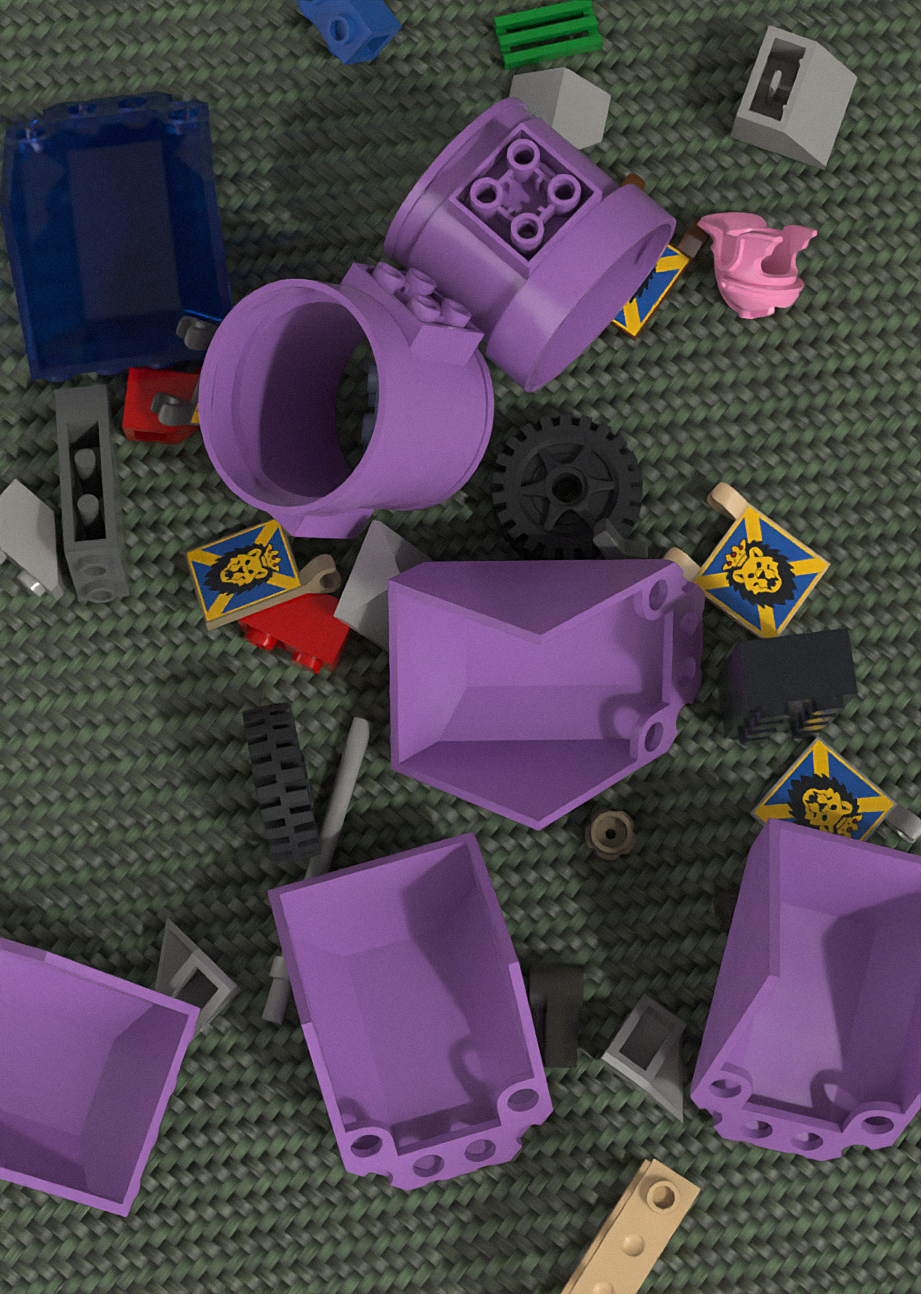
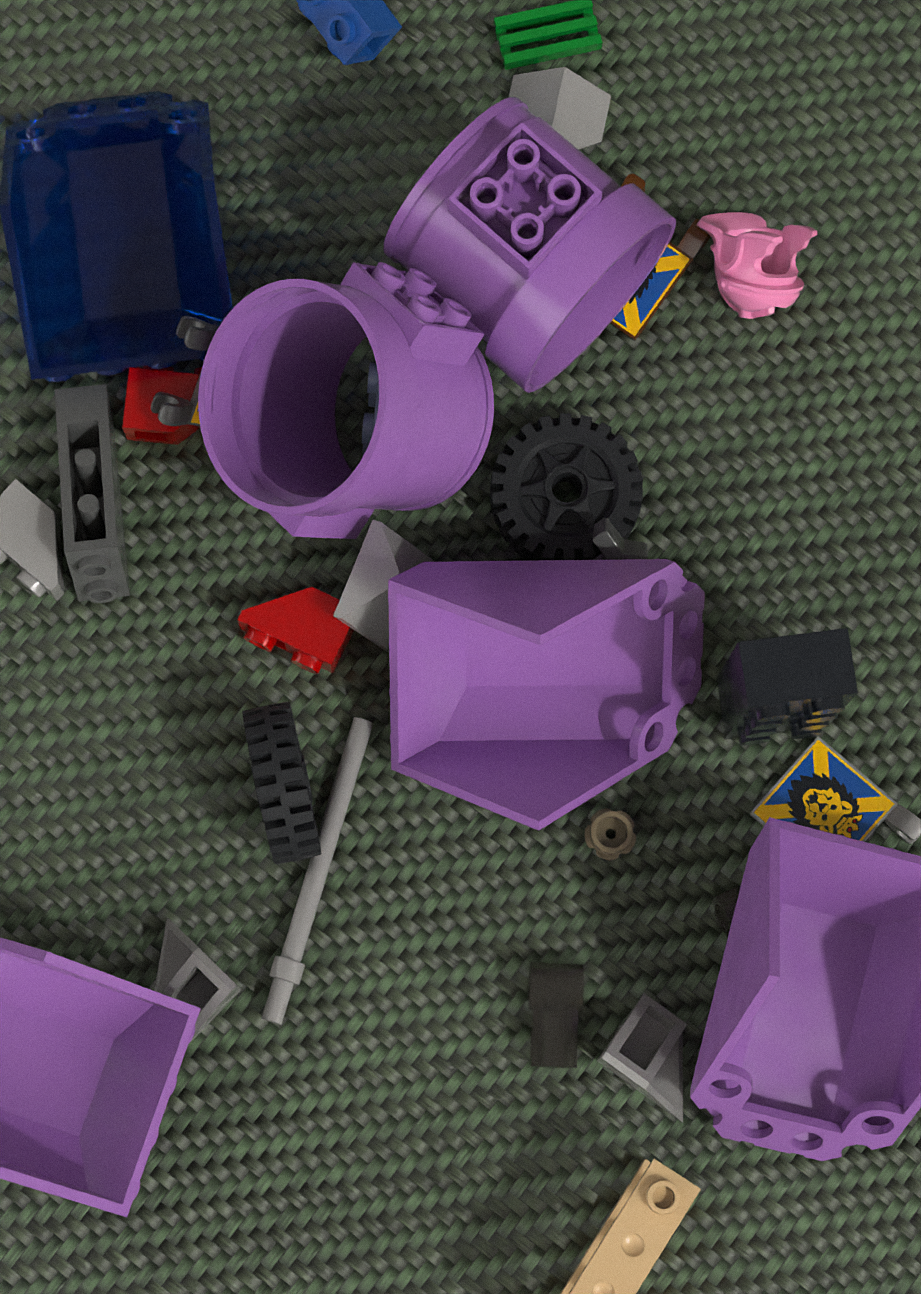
(254, 573): flag -> none
(414, 1012): medium lavender windscreen -> none
(755, 570): flag -> none
(794, 99): light grey slope -> none

